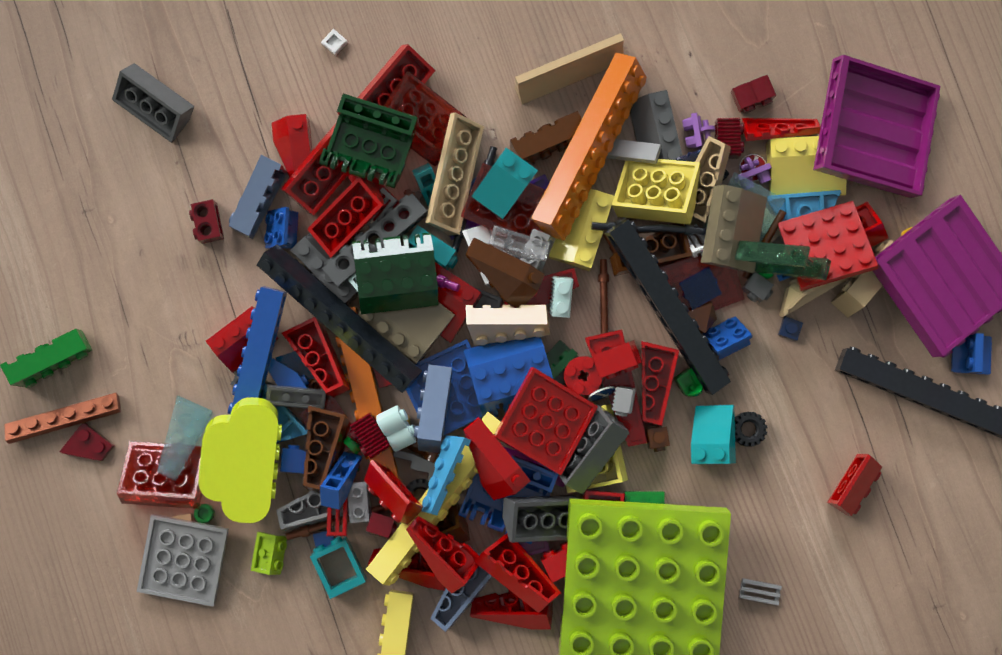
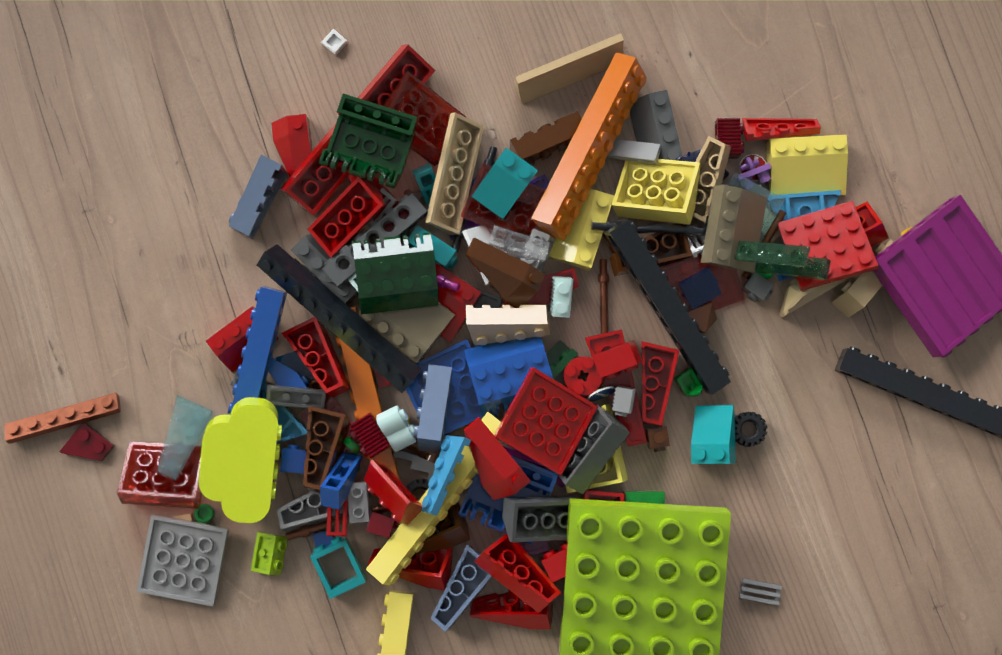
(47, 359): green wedge -> none
(152, 102): dark grey slope -> none
(211, 220): dark red brick -> none
(281, 228): blue bracket -> none
(446, 557): red wedge -> none
(694, 123): medium lavender hips -> none
(728, 337): blue bracket -> none
(753, 93): dark red brick -> none
(790, 328): dark blue plate -> none
(855, 484): red slope -> none
(877, 127): magenta panel -> none
(973, 355): blue bracket -> none

